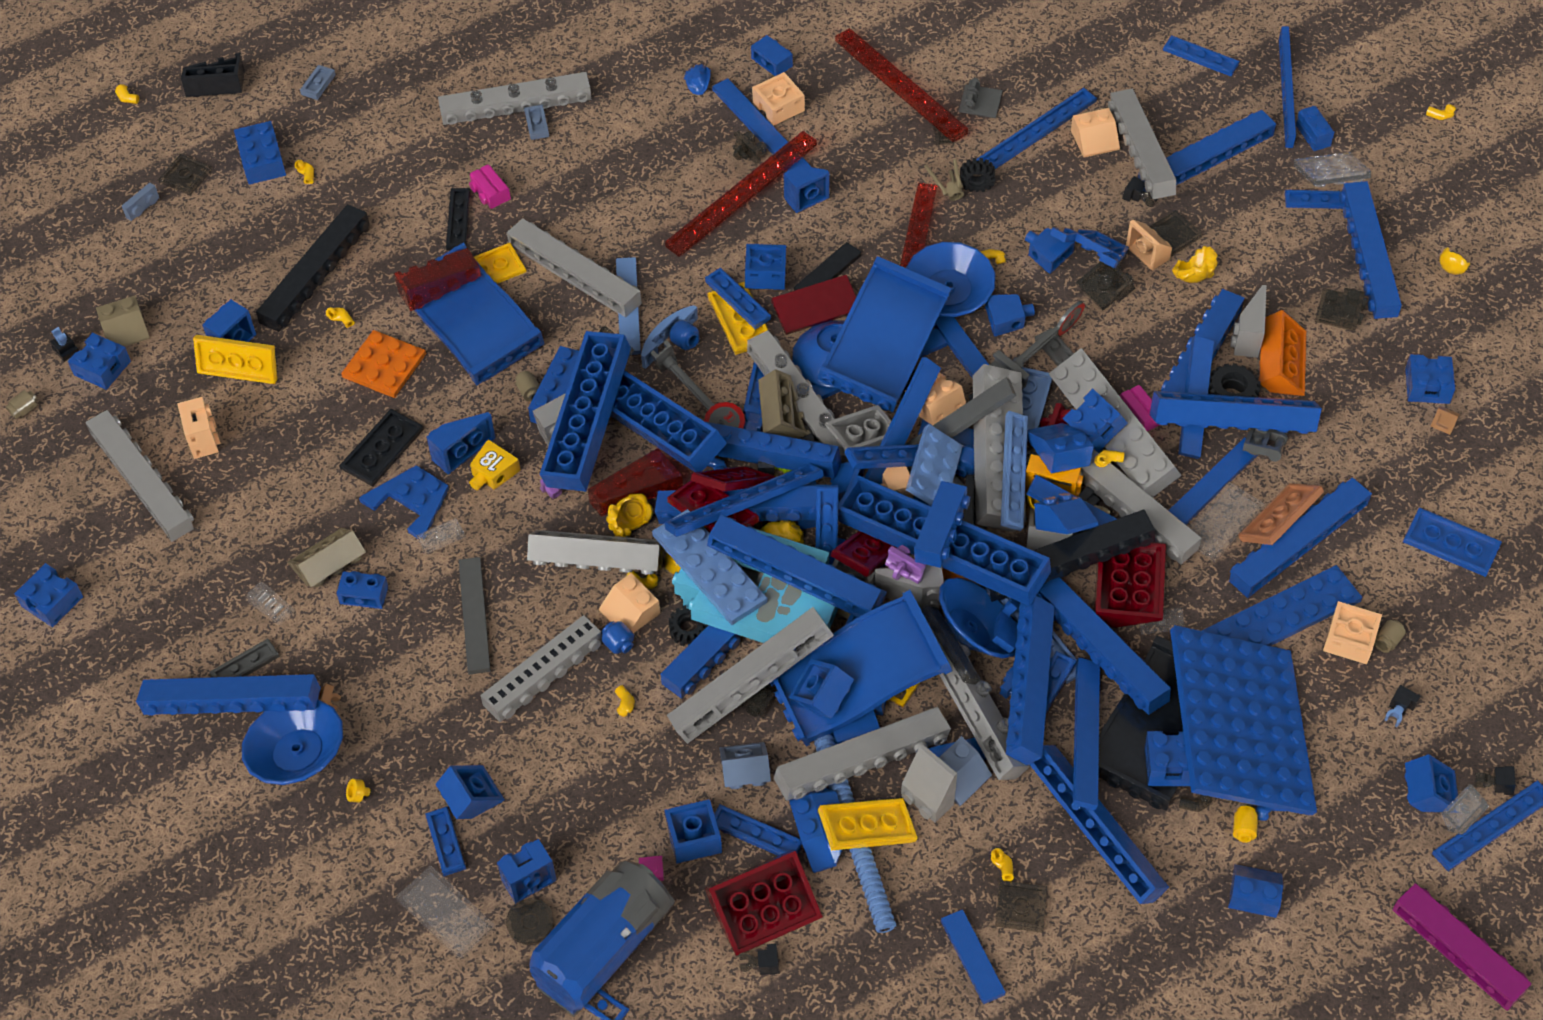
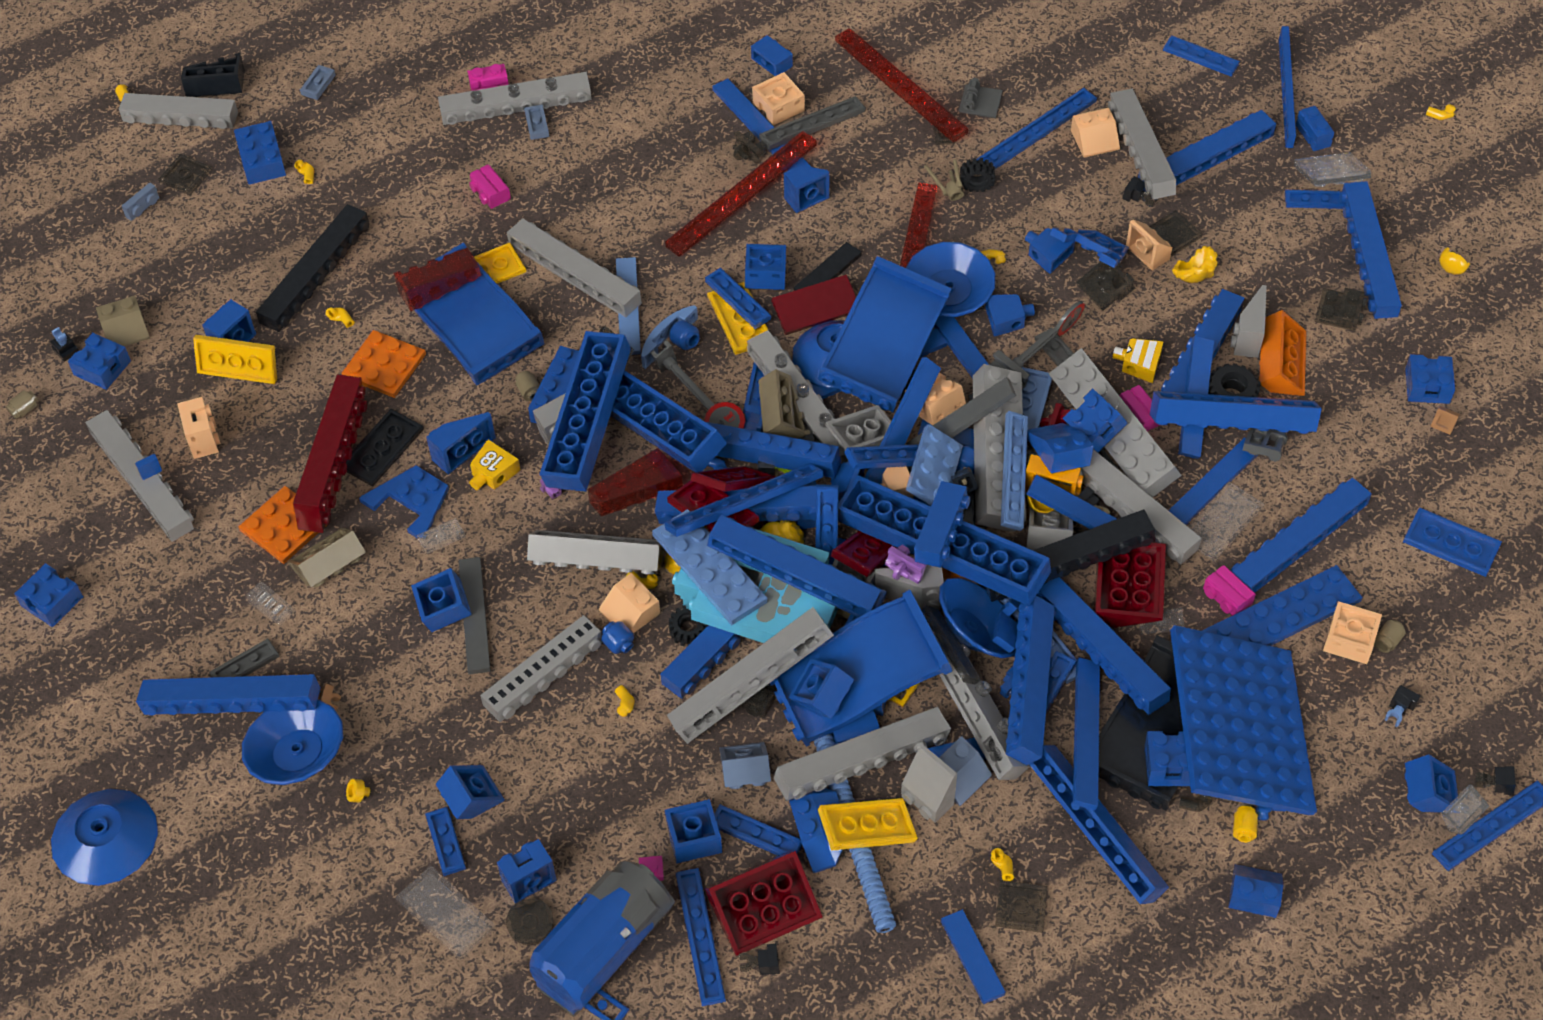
(107, 854): none -> blue dish
(148, 466): none -> blue tile
(178, 110): none -> light grey brick
(276, 527): none -> orange plate
(329, 454): none -> dark red brick
(362, 589): blue brick -> none
(441, 600): none -> blue brick
(458, 217): black tile -> none
(487, 77): none -> dark pink brick
(629, 514): yellow hair -> none
(697, 79): blue hat -> none
(700, 937): none -> blue tile
(812, 122): none -> dark grey tile
(966, 478): none -> black piece
(1063, 514): blue slope -> none
(1107, 456): yellow arm -> none
(1140, 358): none -> yellow torso
(1228, 591): none -> dark pink brick
(1281, 513): nougat tile -> none
(1462, 946): magenta brick -> none

